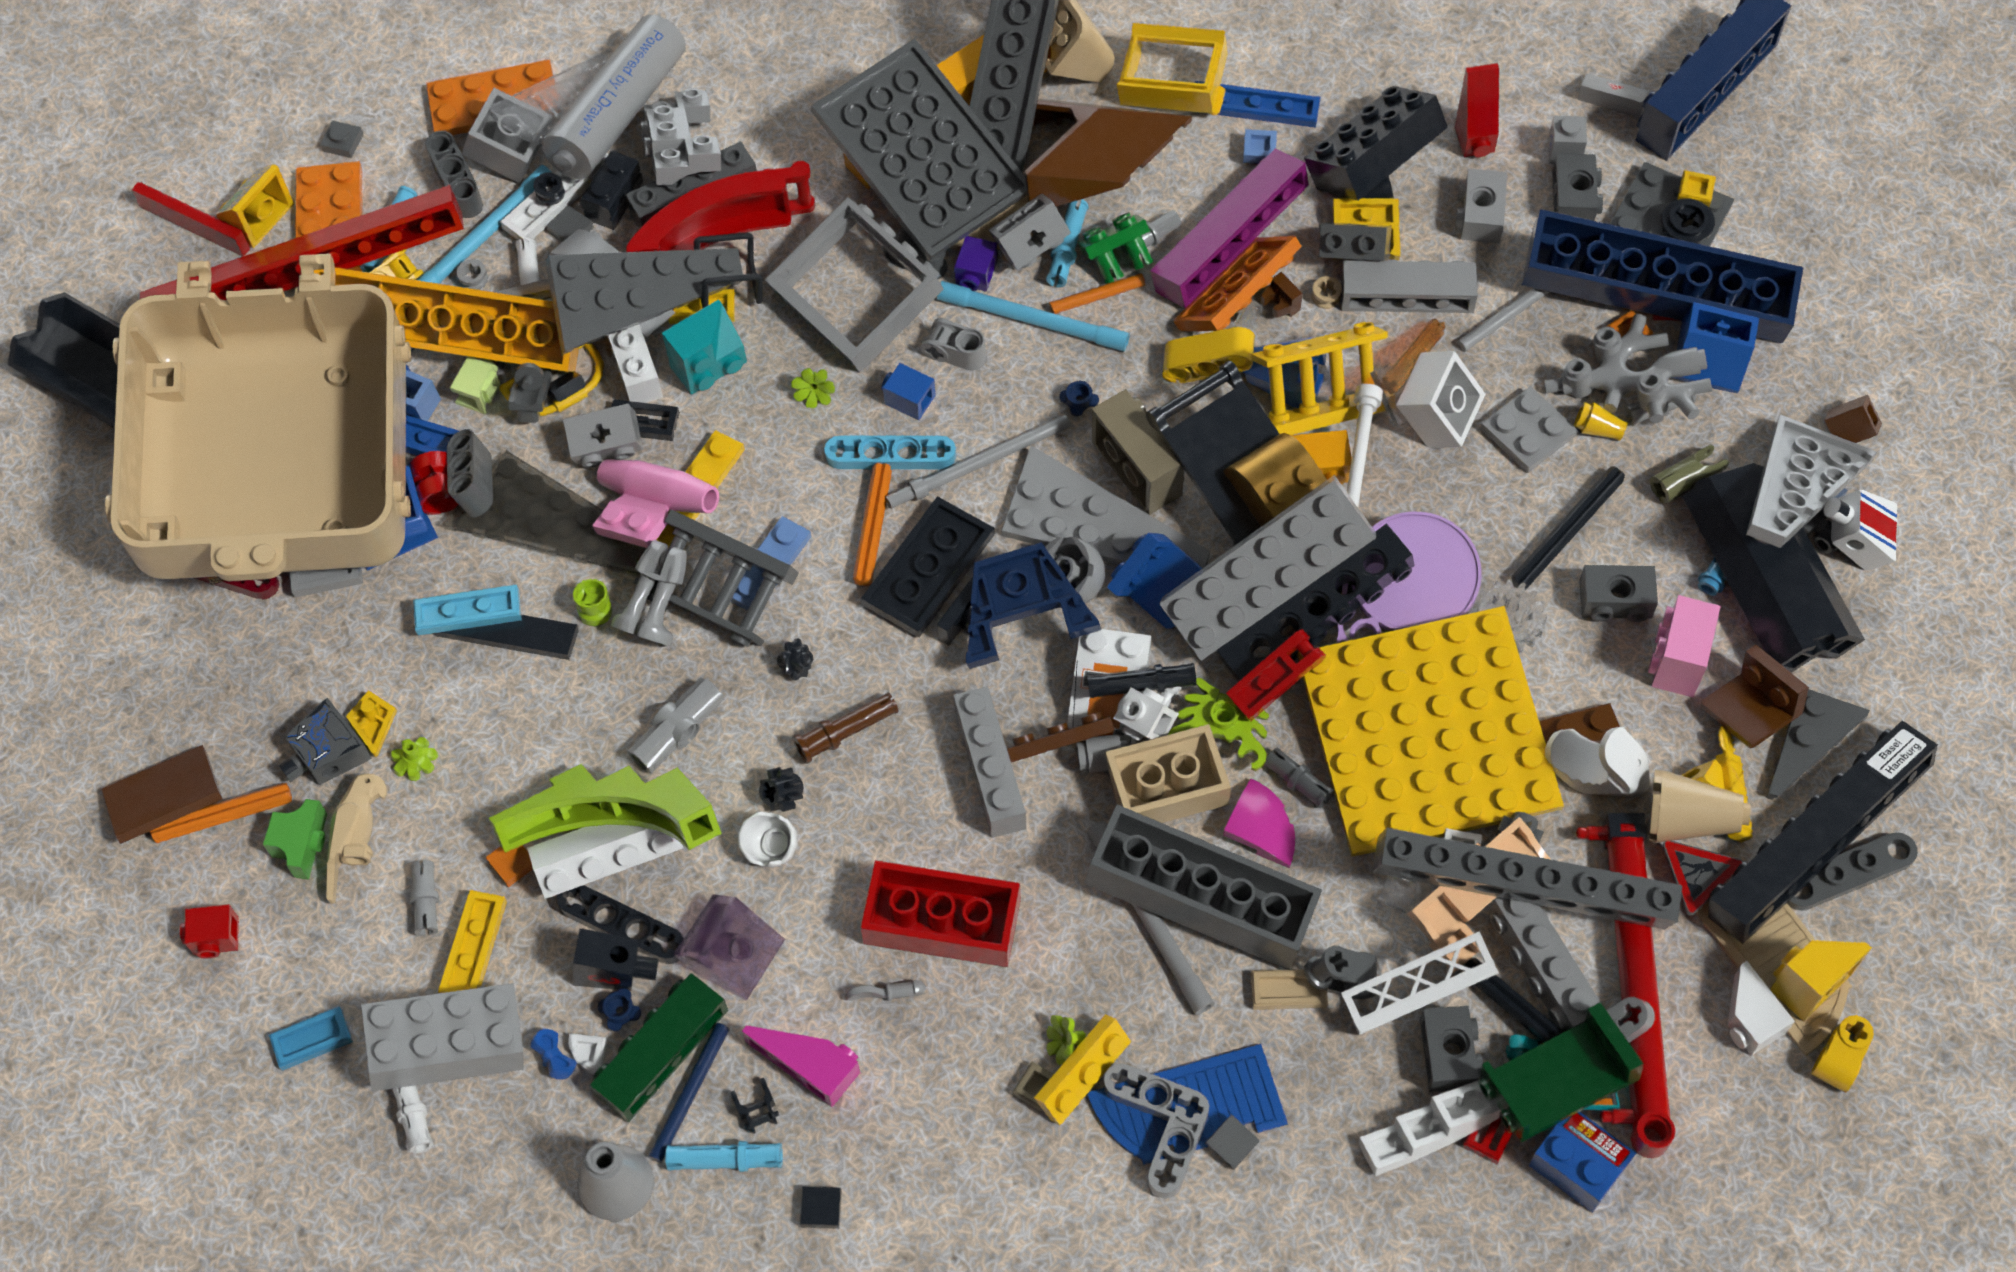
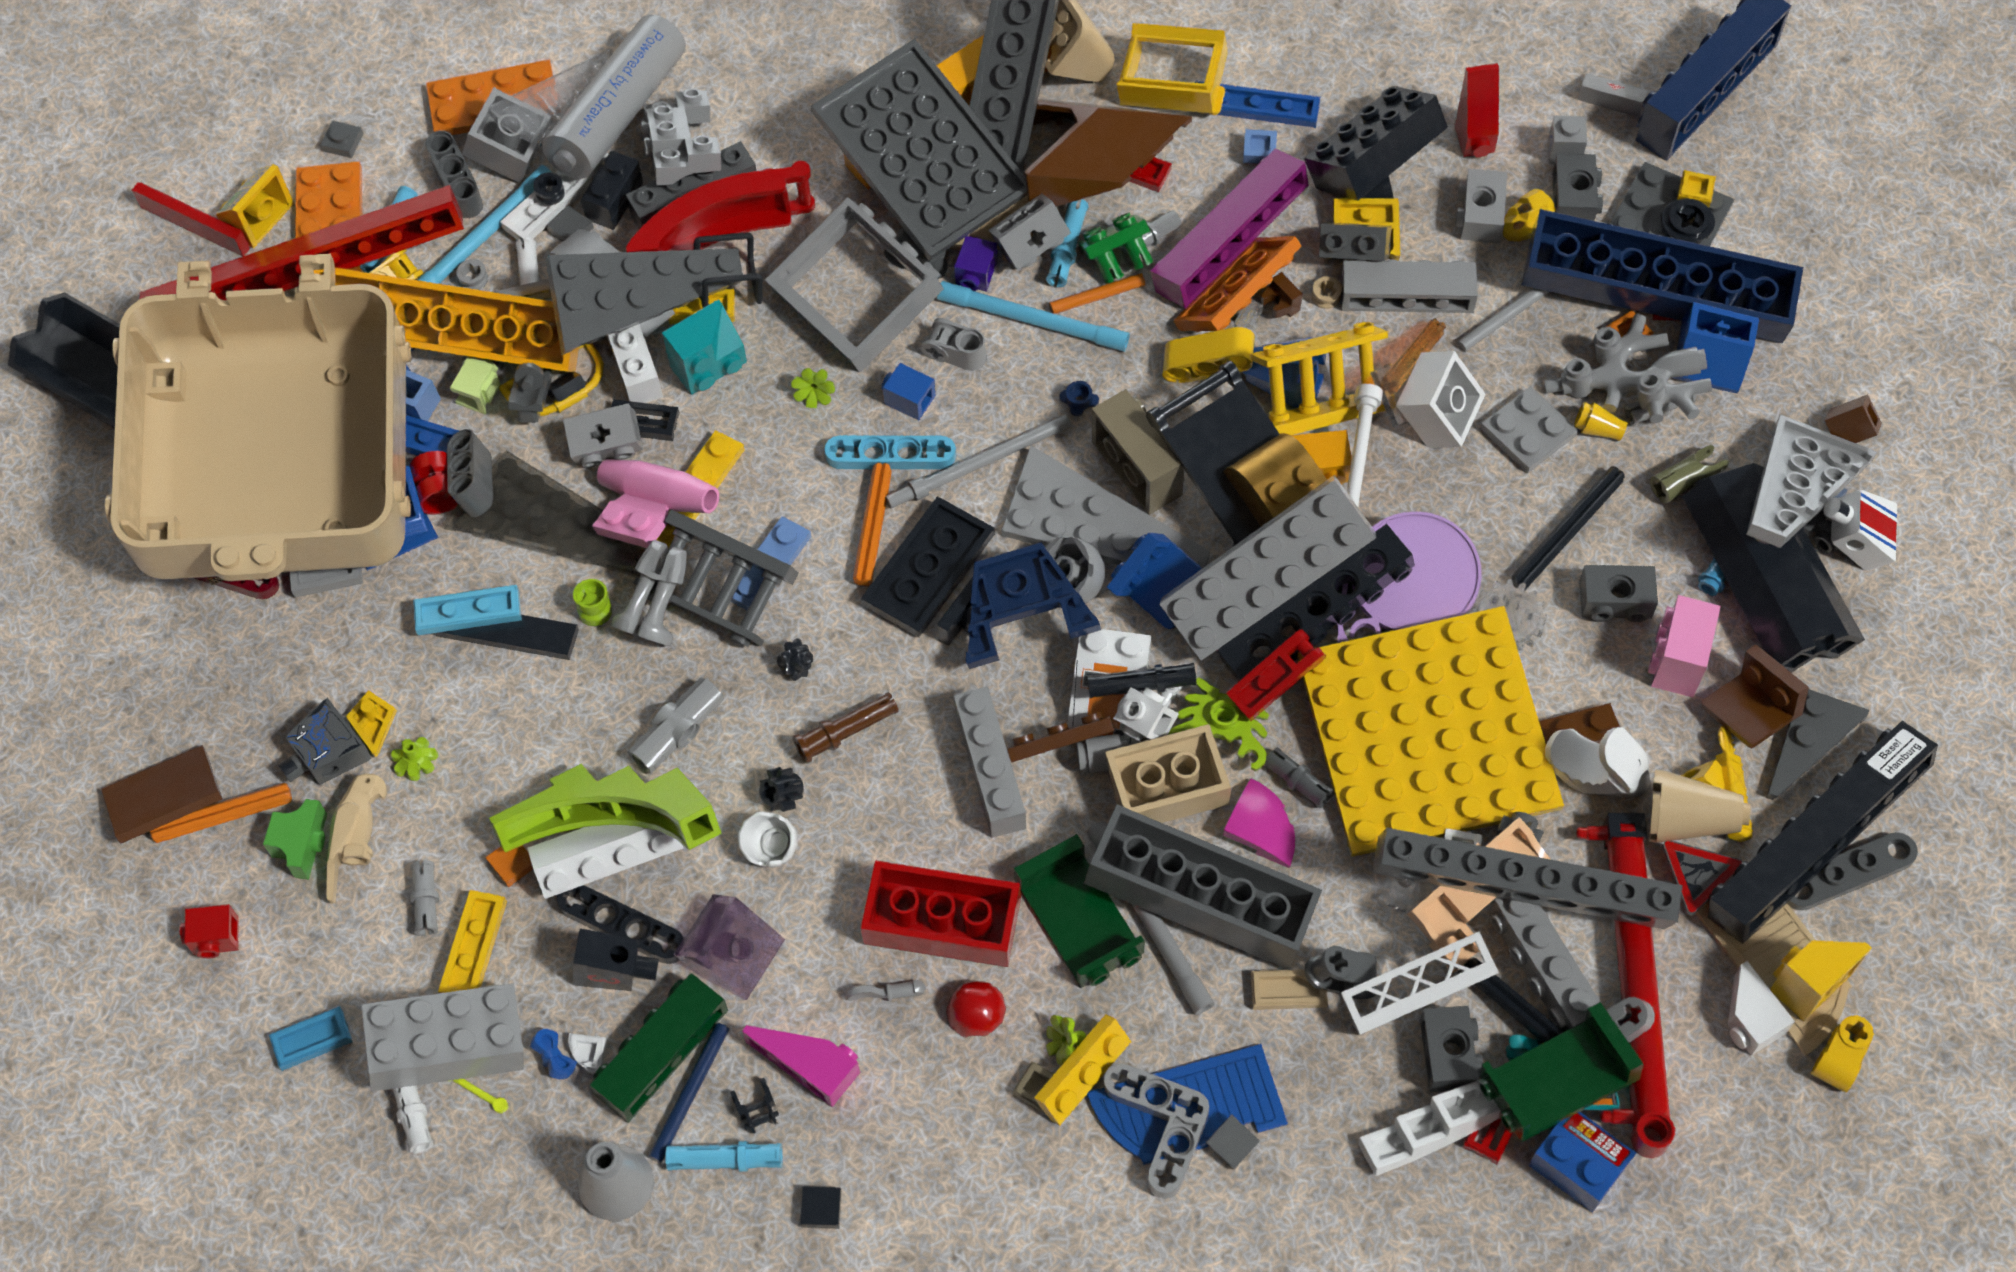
(500, 1105): none -> neon yellow hinge
(612, 1002): dark blue plate -> none
(976, 1009): none -> red hair
(1077, 916): none -> dark green panel
(1152, 175): none -> red tile
(1522, 215): none -> yellow rock

